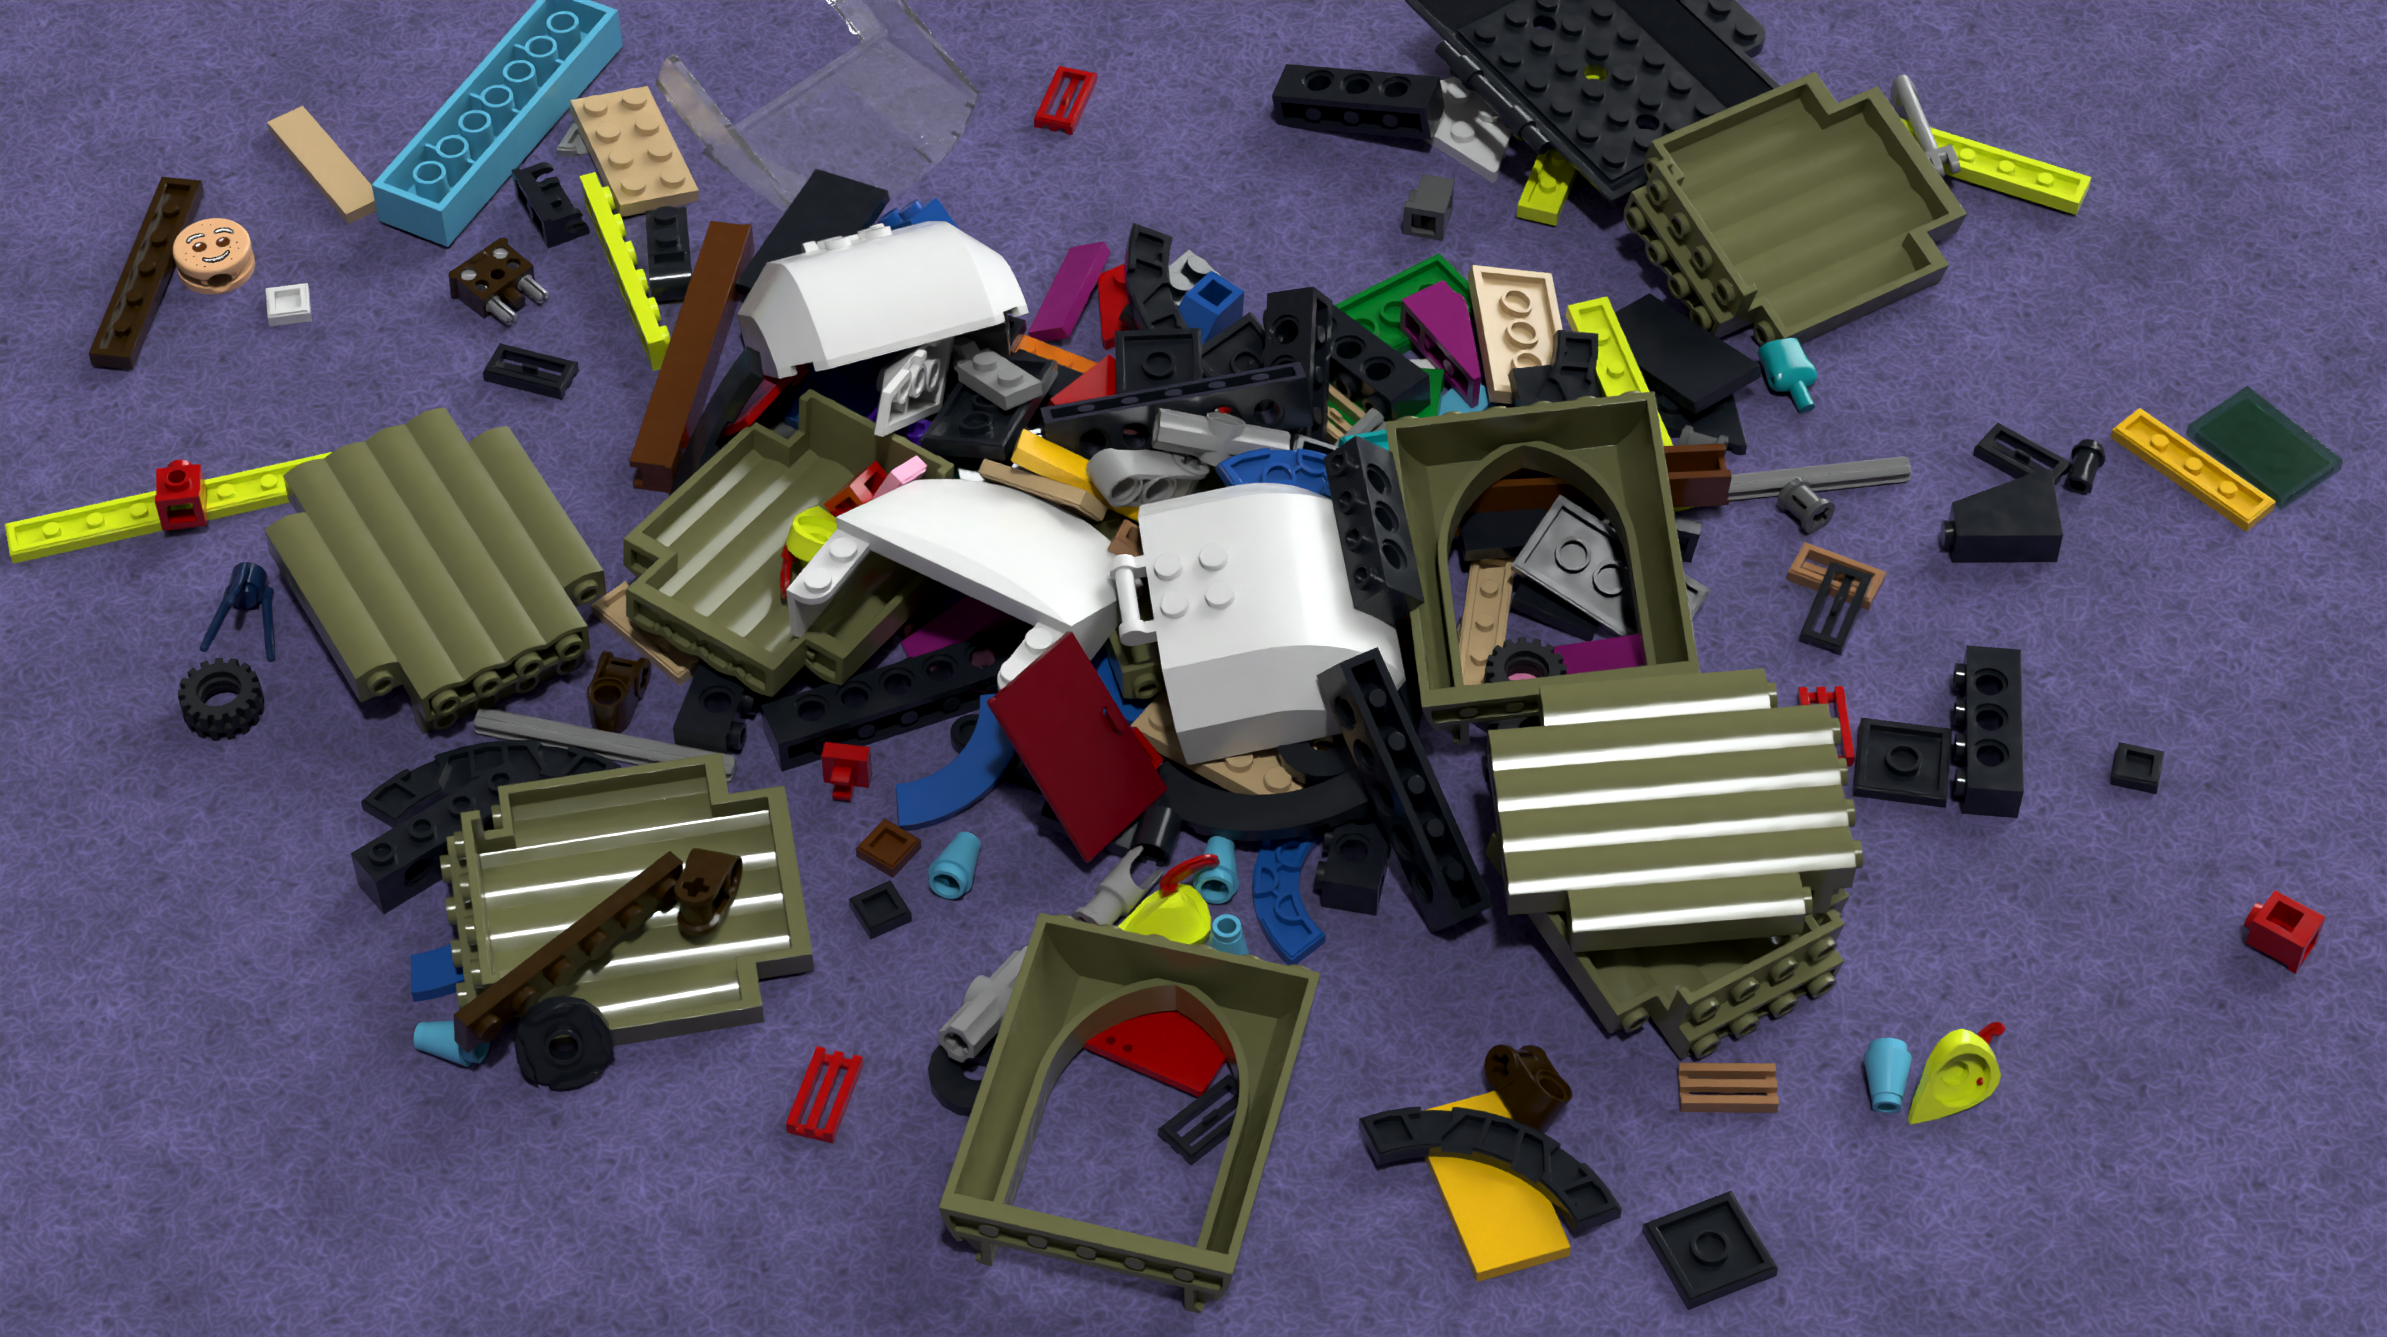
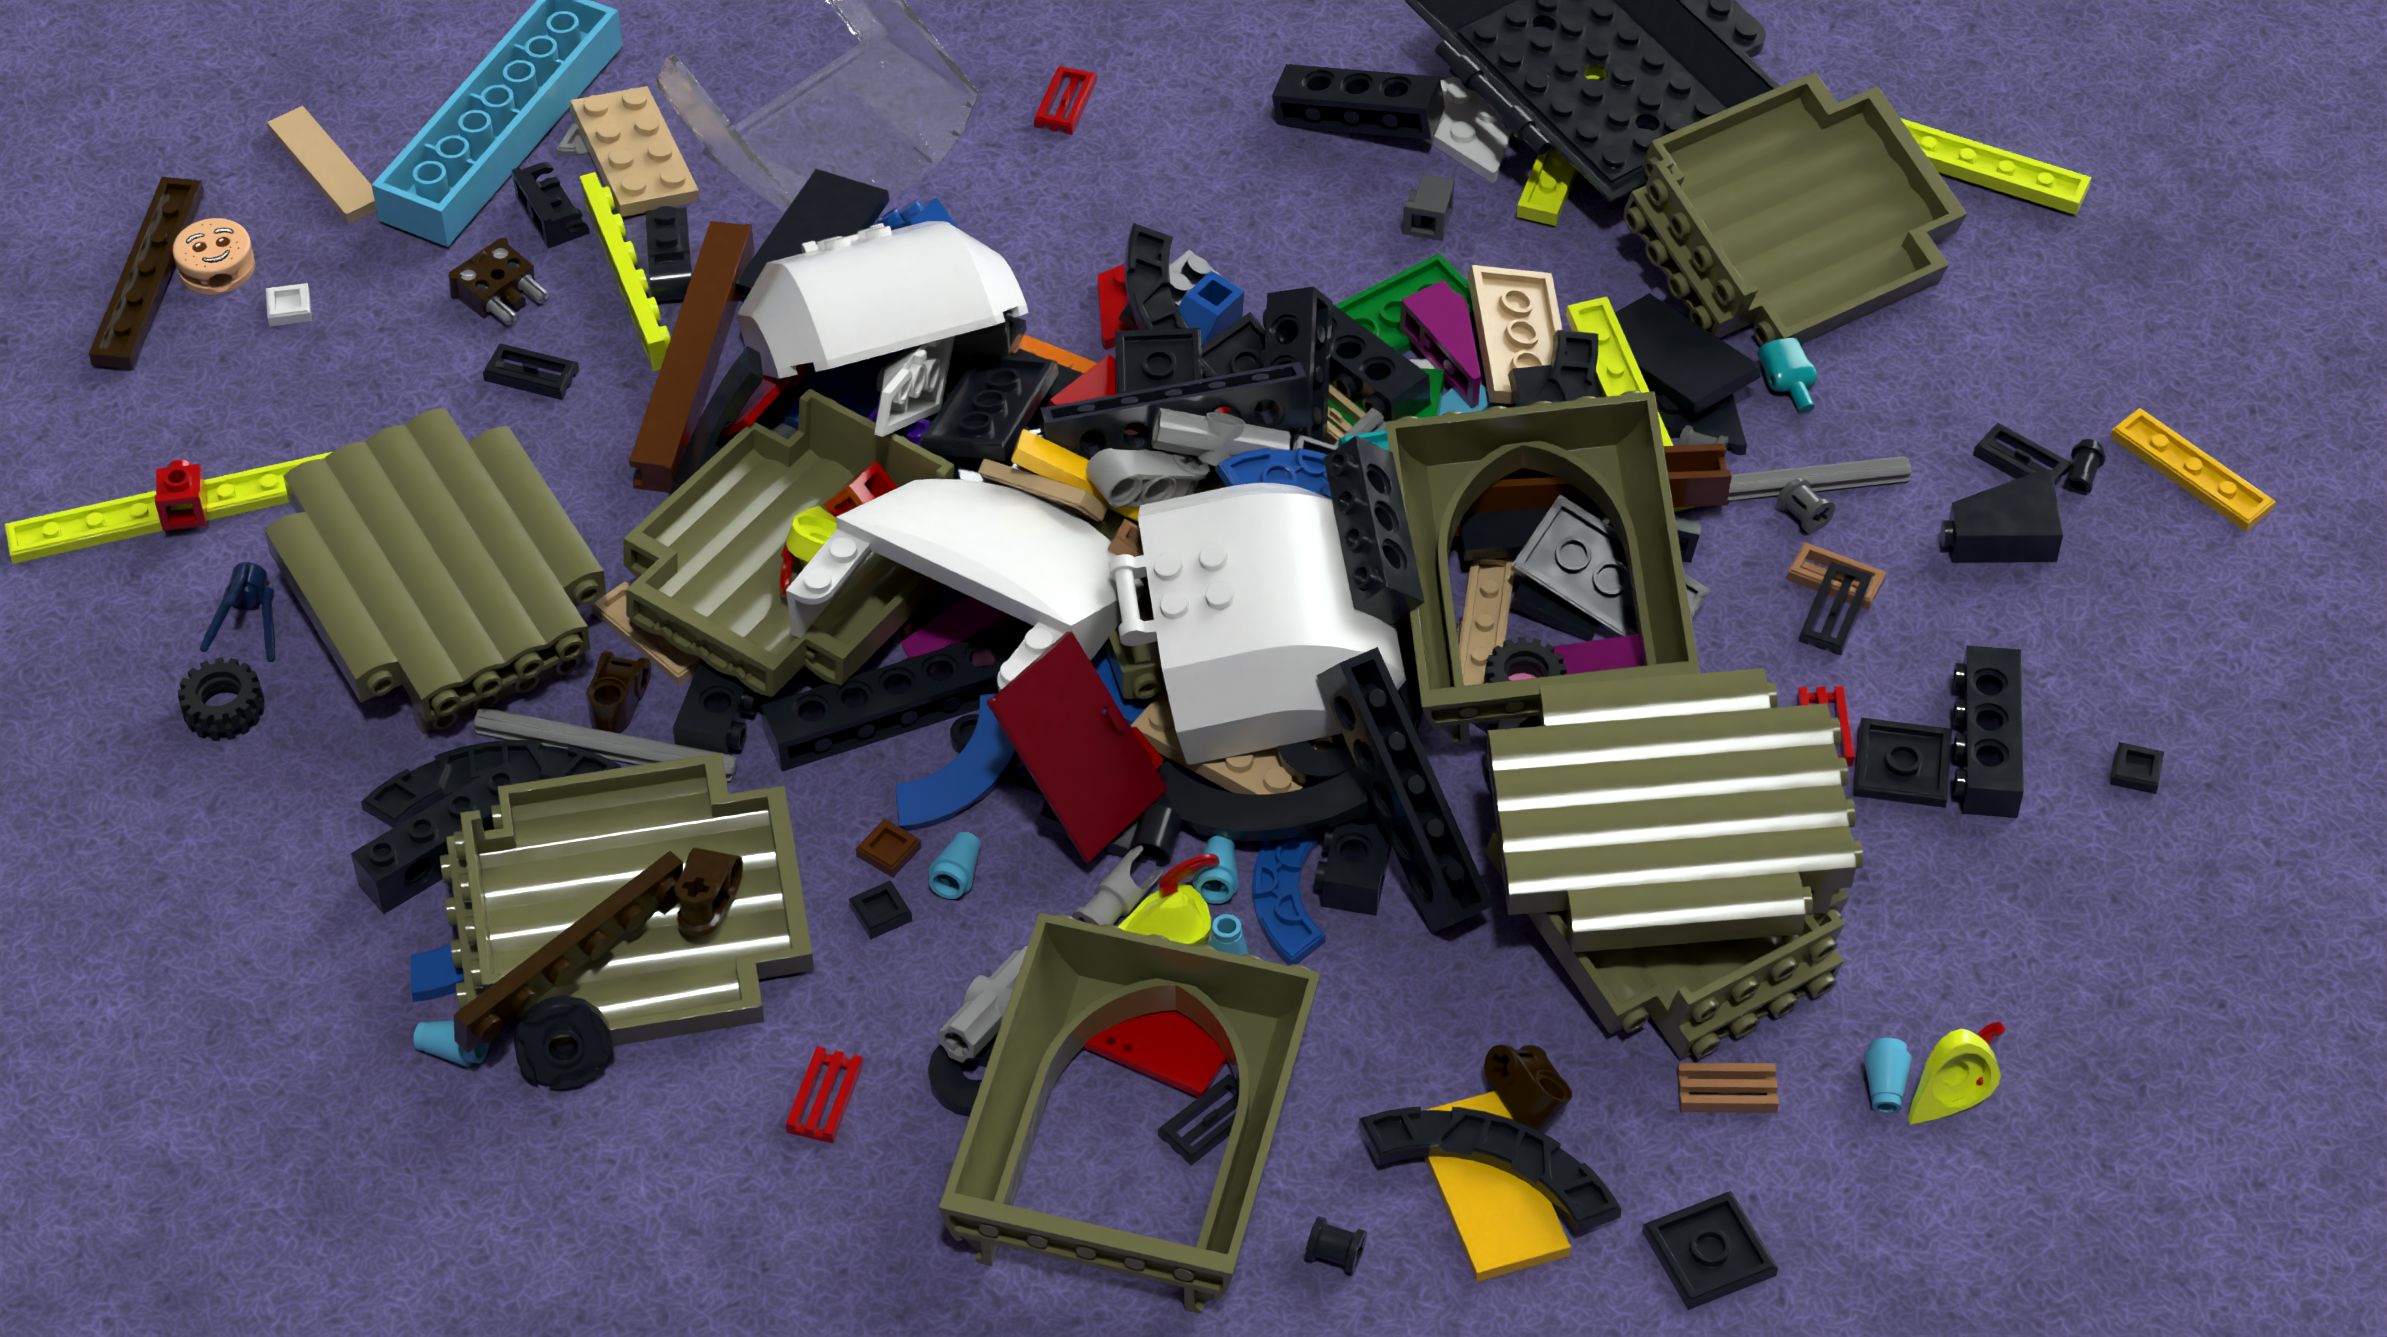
(845, 768): red tile -> none
(903, 474): bright pink tile -> none
(993, 375): light grey hinge -> none
(1069, 292): magenta tile -> none
(1335, 1244): none -> black bush
(1906, 96): light grey hinge -> none
(2264, 447): clear green tile -> none
(2284, 929): red brick -> none

